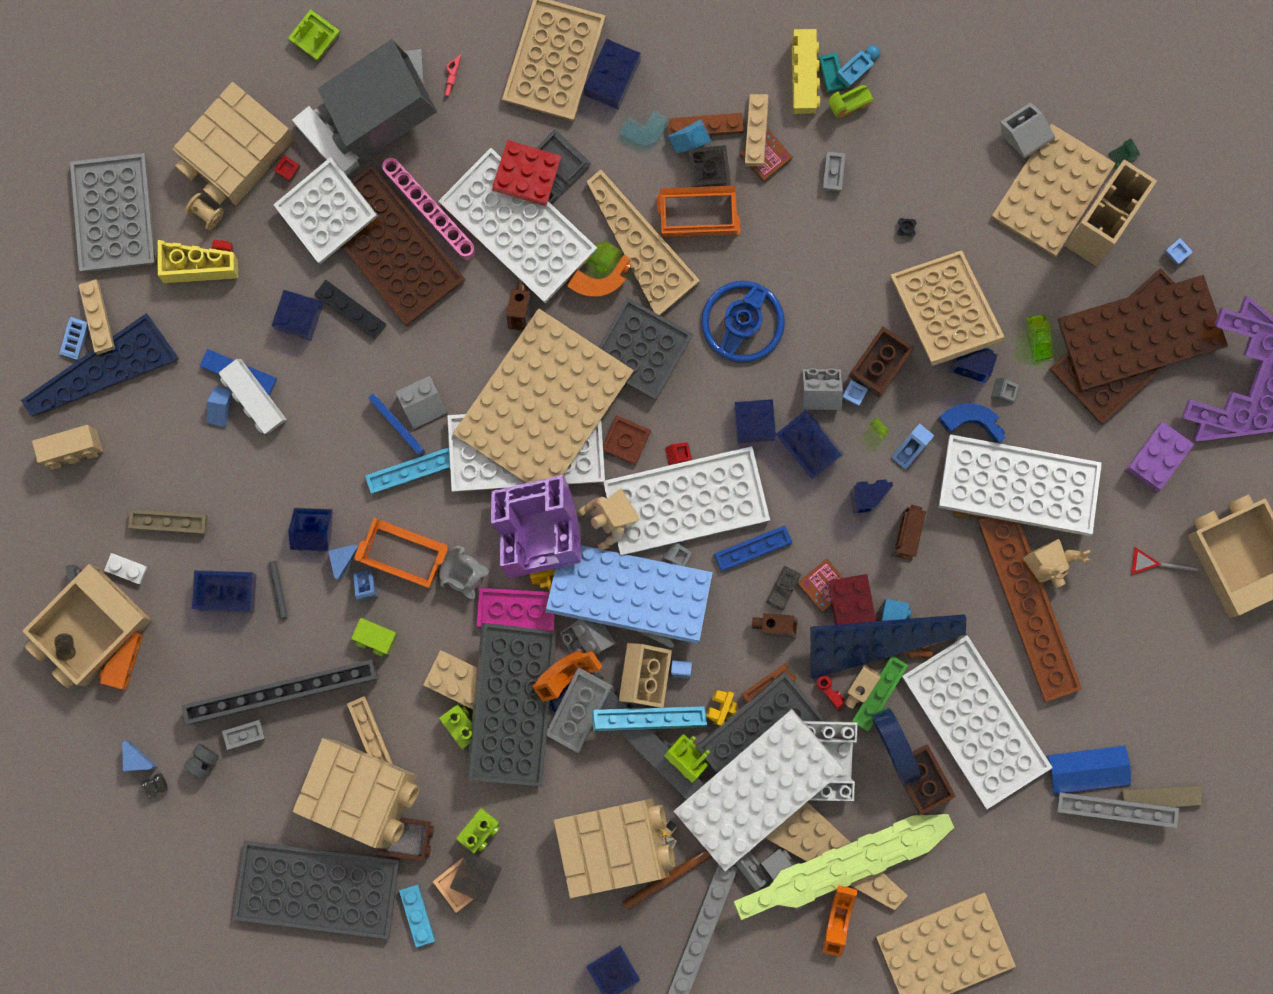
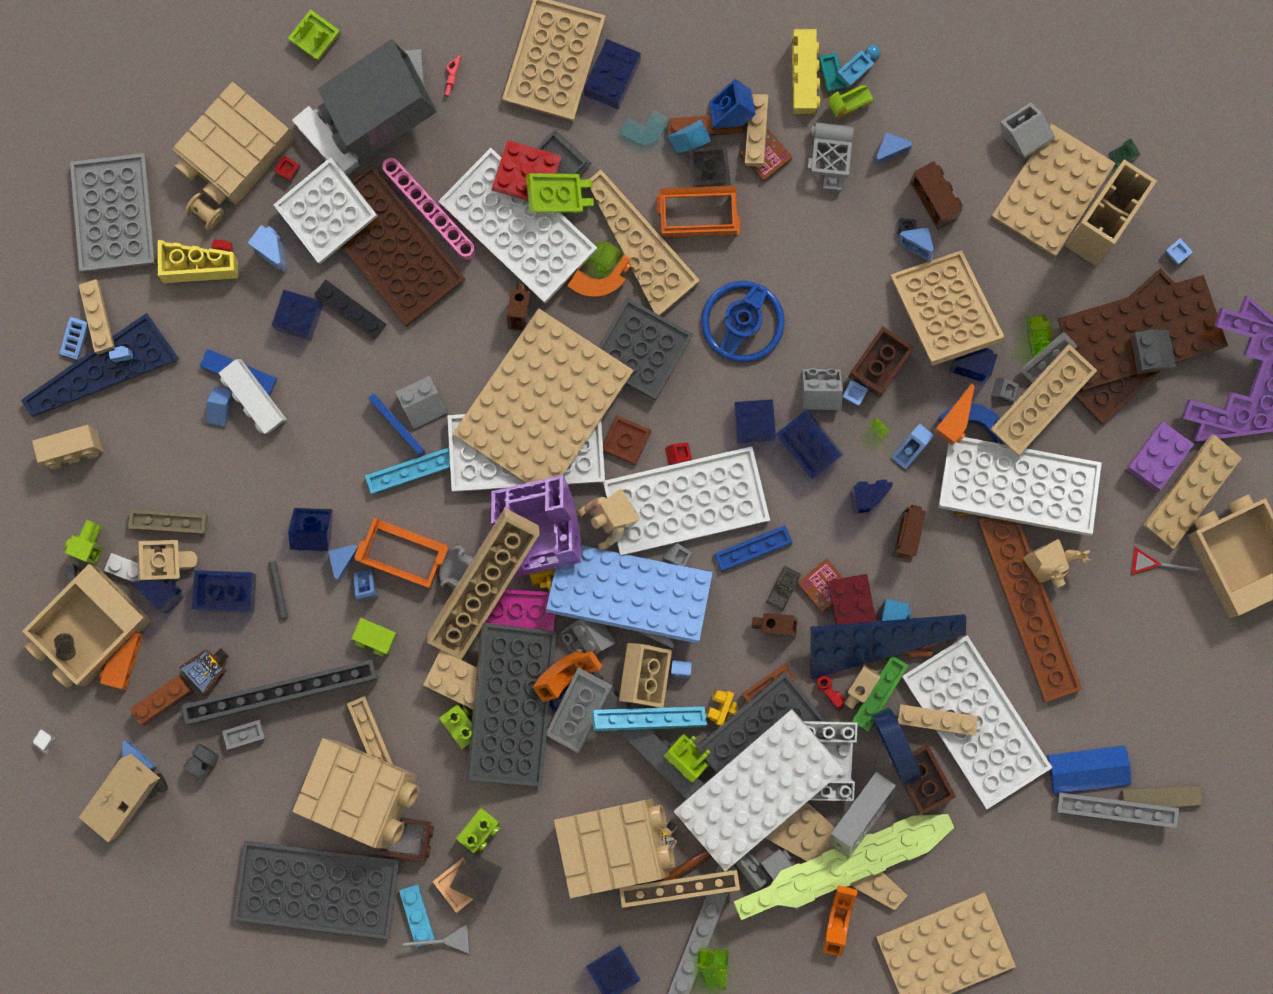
(44, 740): none -> slope
(84, 545): none -> lime brick
(119, 797): none -> tan brick
(120, 354): none -> light blue plate
(160, 593): none -> clear blue slope
(161, 700): none -> dark orange brick
(162, 562): none -> tan brick
(205, 669): none -> torso
(269, 247): none -> light blue slope
(457, 940): none -> light grey piece
(483, 583): none -> tan brick
(557, 193): none -> lime tile
(679, 888): none -> tan brick
(713, 966): none -> clear neon green slope
(732, 106): none -> blue slope
(832, 137): none -> light grey piece
(862, 815): none -> light grey brick
(892, 147): none -> medium blue slope
(918, 242): none -> medium blue slope
(936, 194): none -> reddish brown brick
(937, 720): none -> tan plate
(956, 420): none -> orange slope
(1043, 399): none -> tan plate
(1046, 356): none -> light grey plate
(1152, 351): none -> dark grey slope
(1192, 491): none -> tan plate

